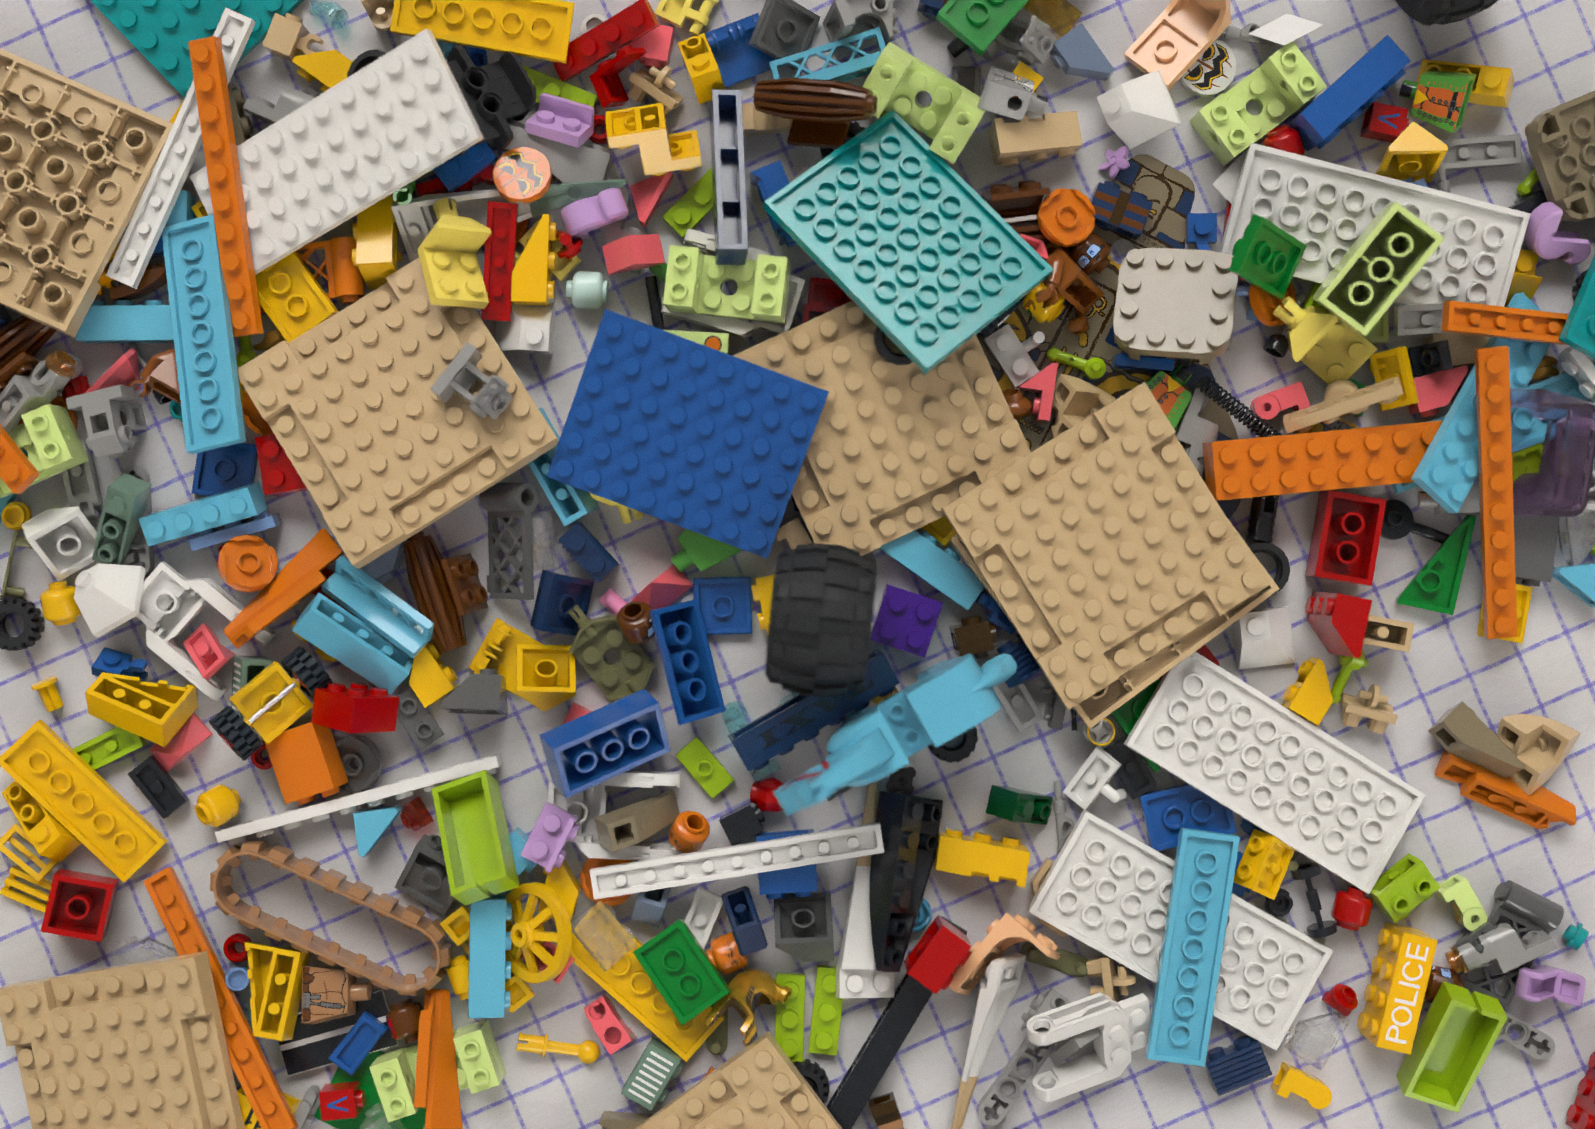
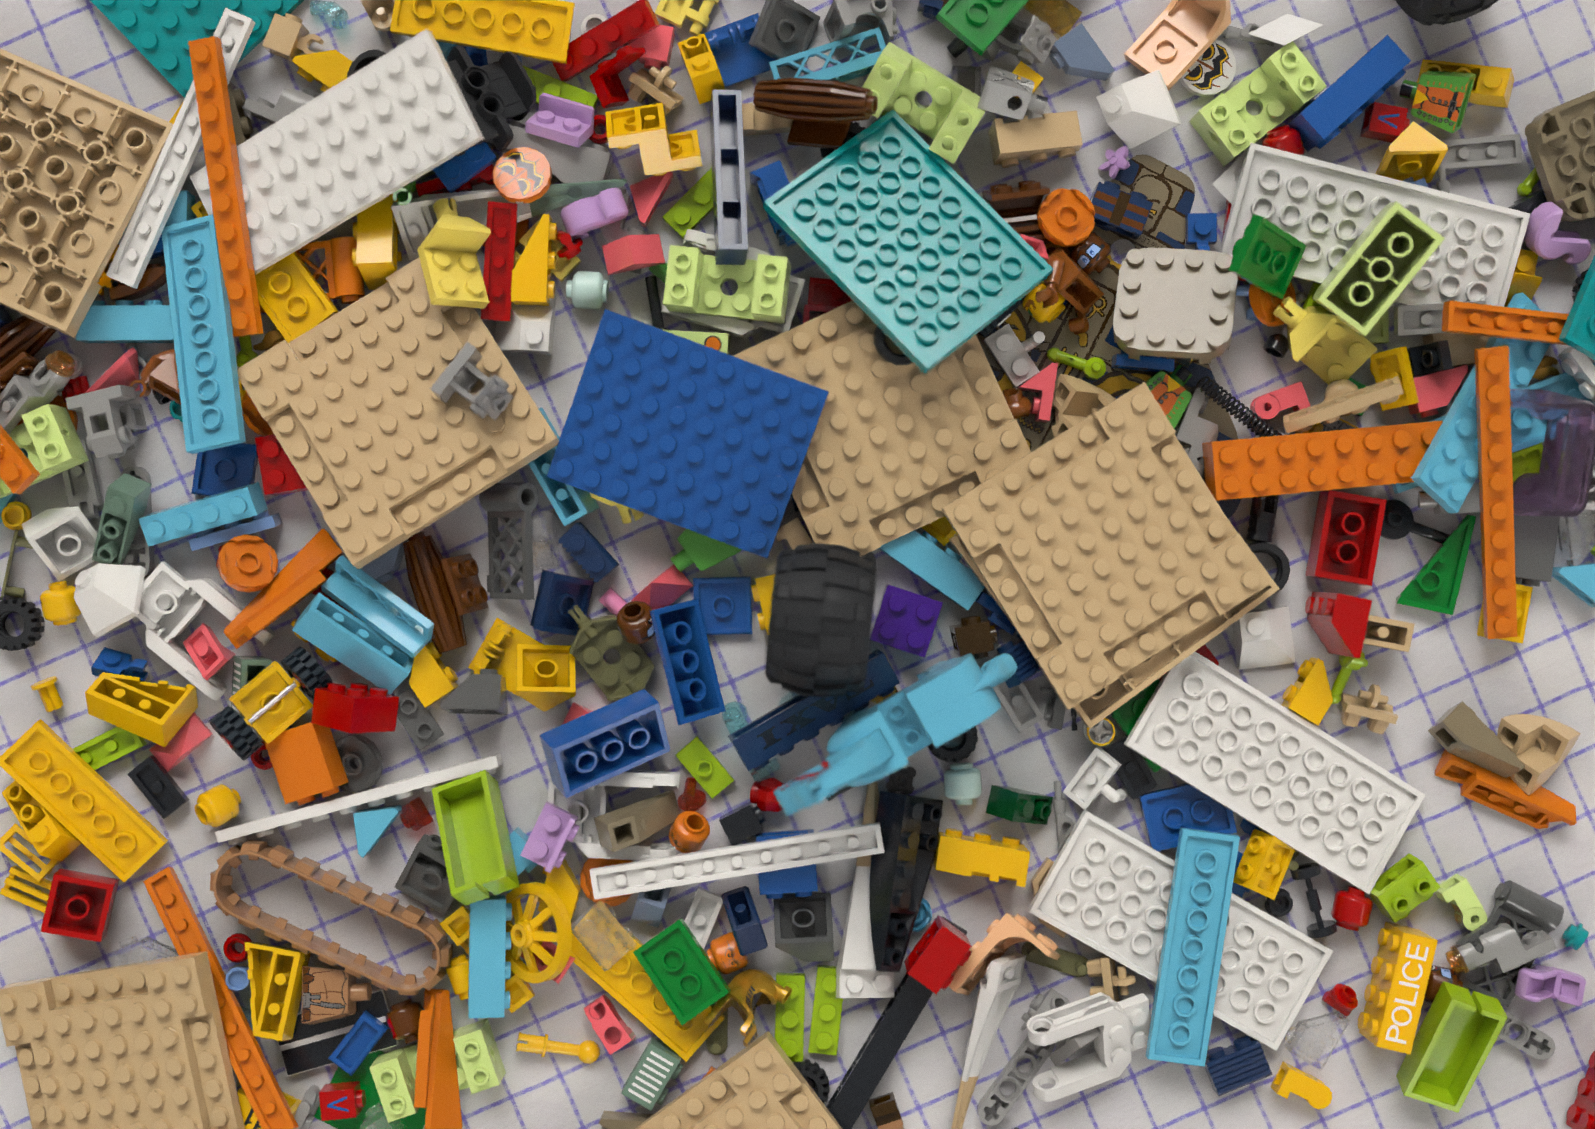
(691, 798): none -> clear red plate
(962, 783): none -> light aqua head

